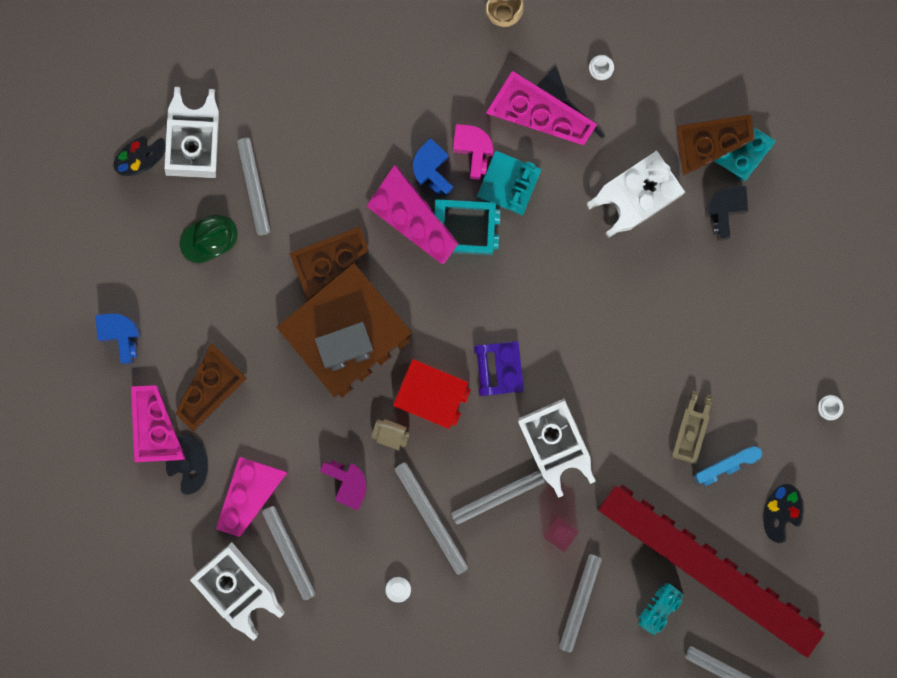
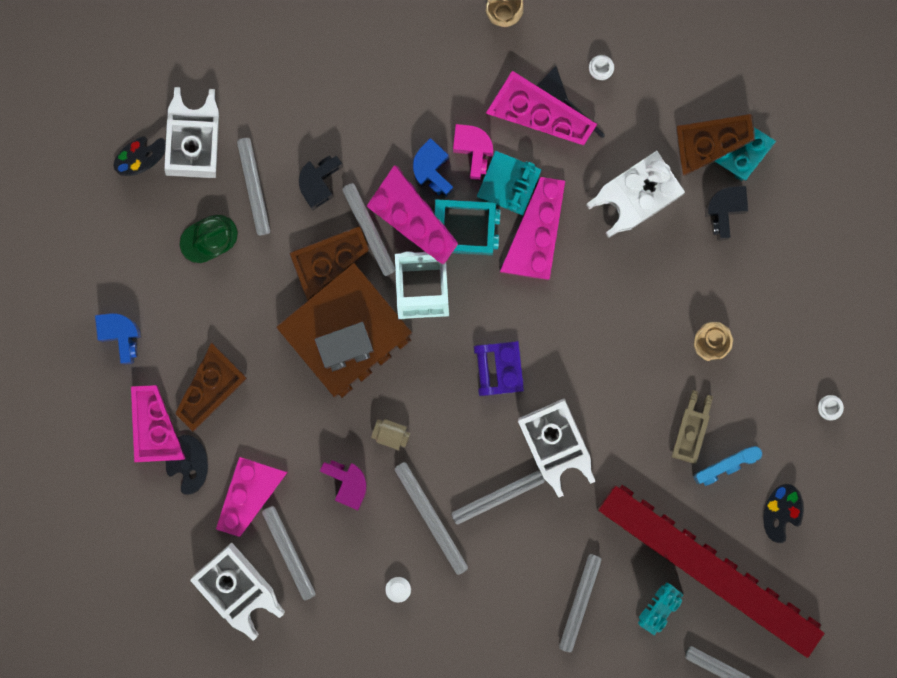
(312, 183): none -> black brick
(369, 229): none -> light grey axle
(424, 305): none -> light aqua window
(432, 394): red brick -> none
(536, 238): none -> dark pink wing
(560, 534): clear pink brick -> none
(713, 341): none -> tan hair

